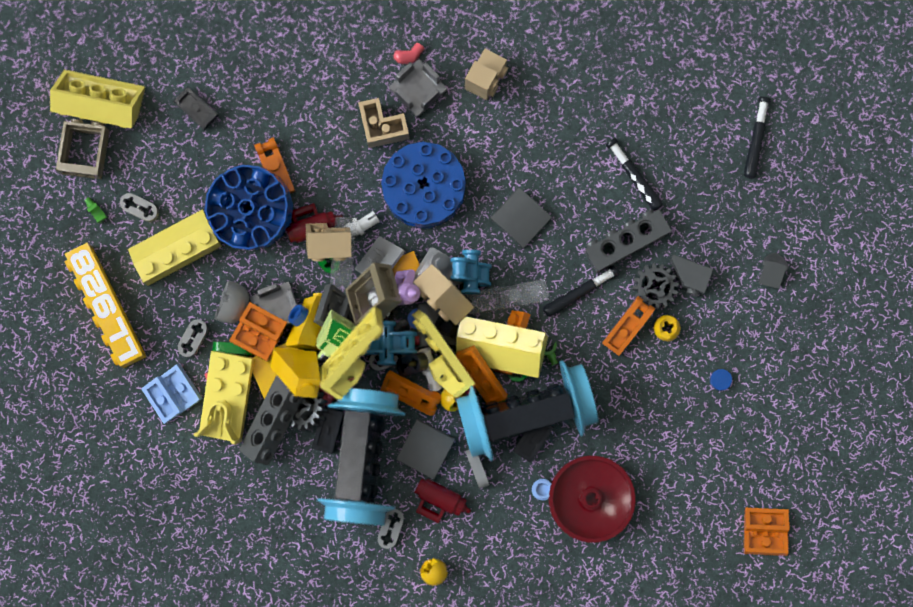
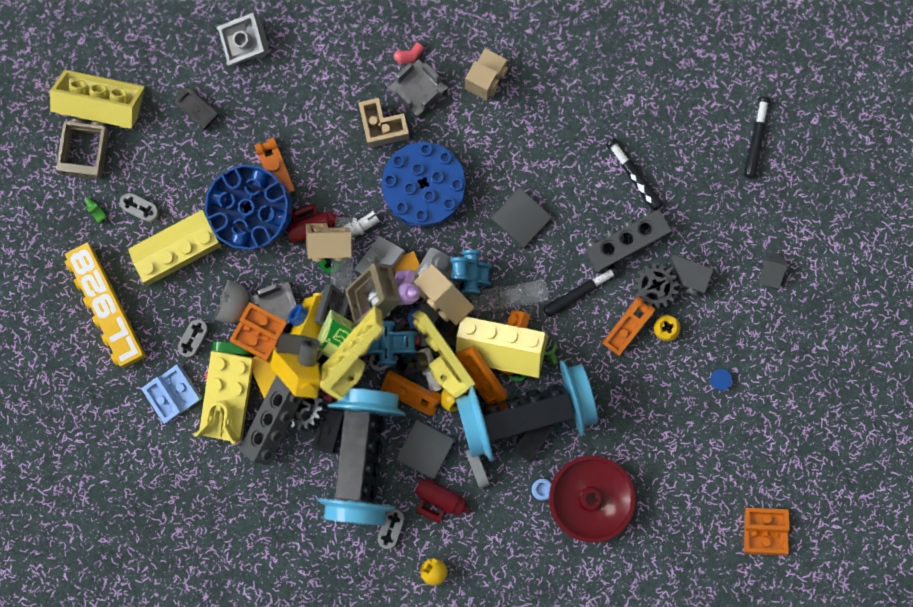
(243, 39): none -> light grey slope
(300, 345): none -> dark grey panel

